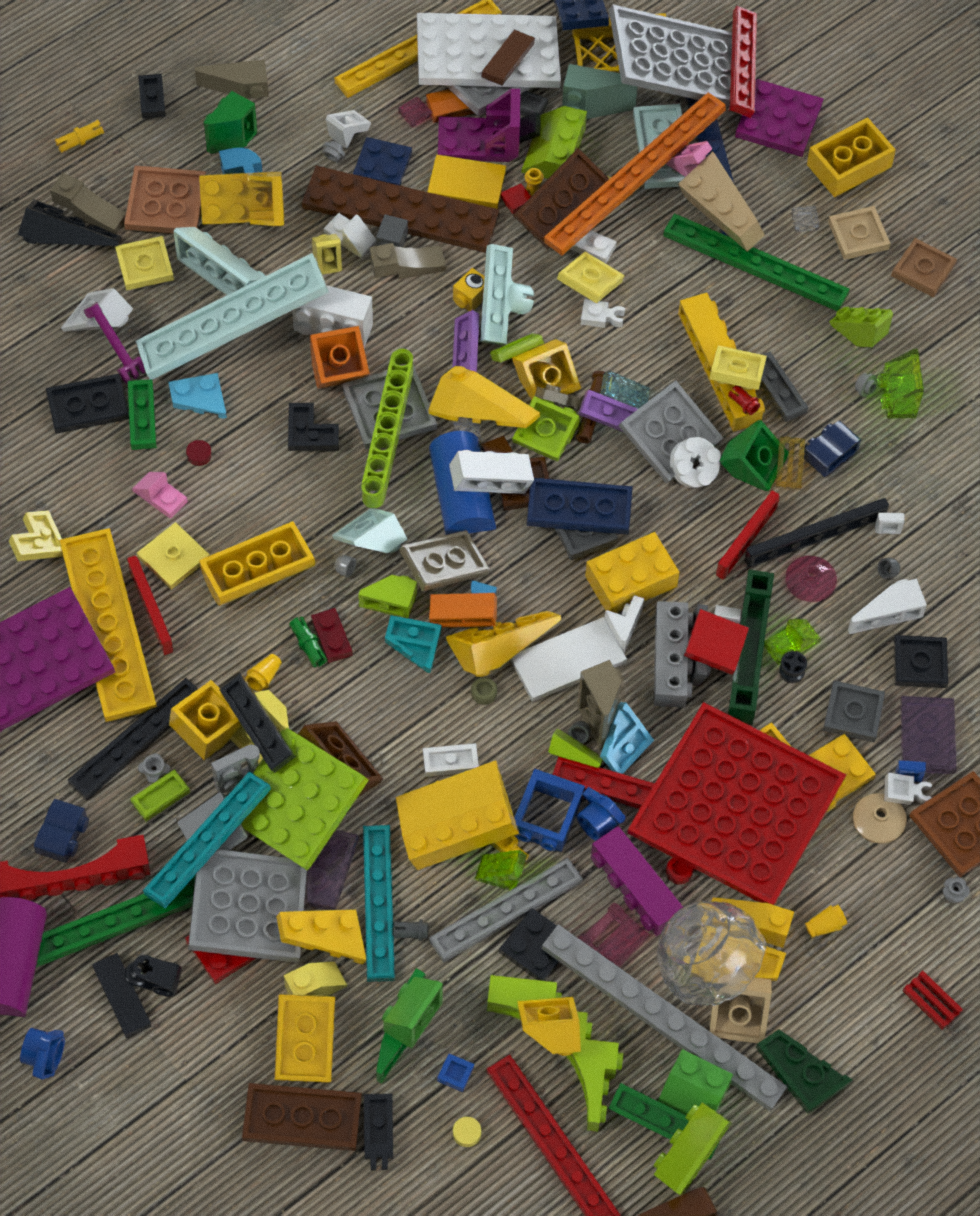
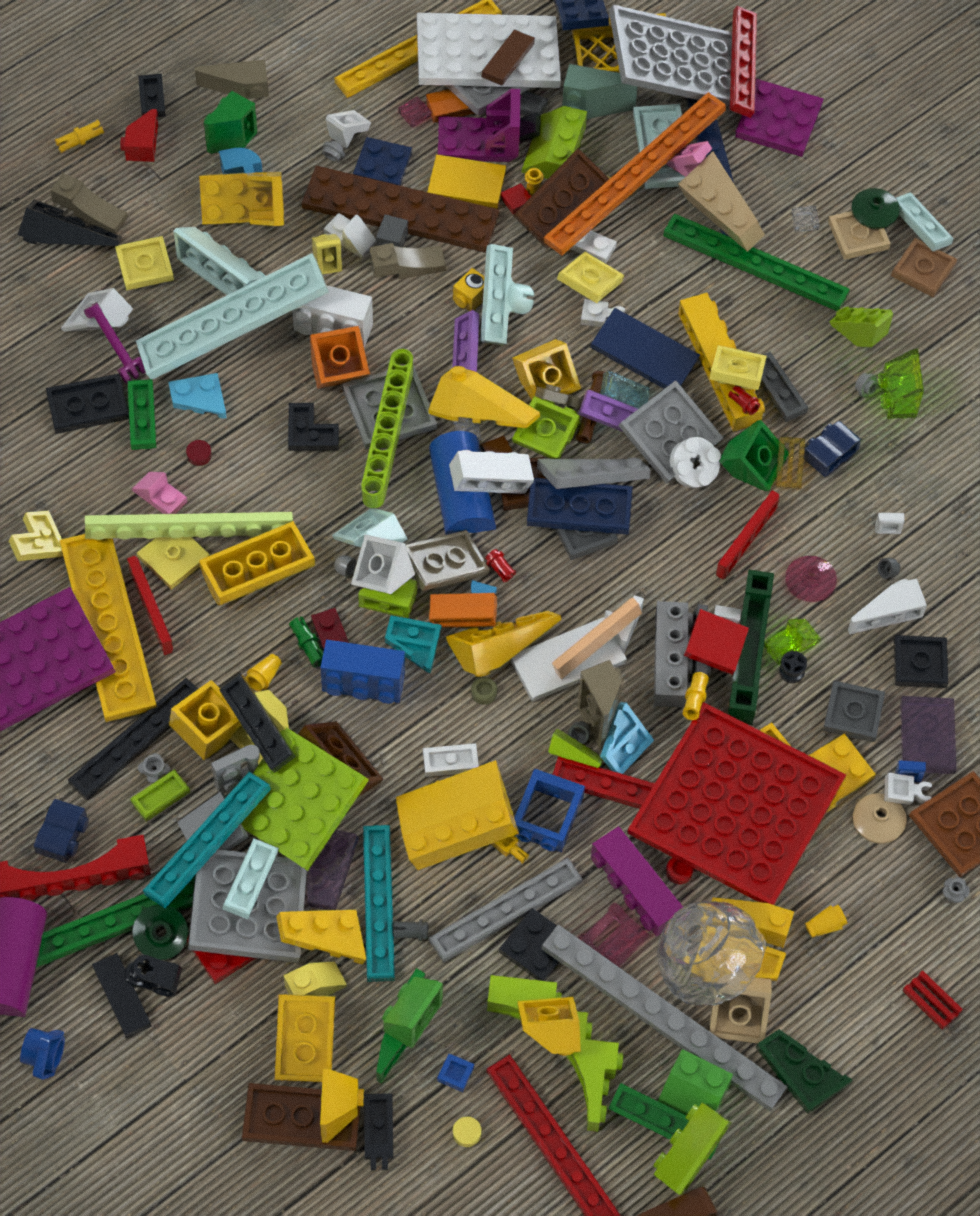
(141, 138): none -> red slope
(150, 942): none -> dark green dish
(163, 199): nougat plate -> none
(183, 525): none -> yellowish green plate
(250, 878): none -> light aqua tile
(338, 1102): none -> yellow slope
(363, 671): none -> blue brick
(382, 565): none -> white slope
(500, 565): none -> red pin
(501, 869): clear neon green slope -> none
(516, 347): lime tile -> none
(585, 472): none -> light grey wing
(596, 638): none -> light nougat tile
(600, 815): blue piece -> none
(633, 569): yellow brick -> none
(644, 350): none -> dark blue tile
(695, 696): none -> yellow pin
(815, 533): black tile -> none
(851, 157): yellow brick -> none
(875, 215): none -> dark green dish
(923, 222): none -> light aqua tile

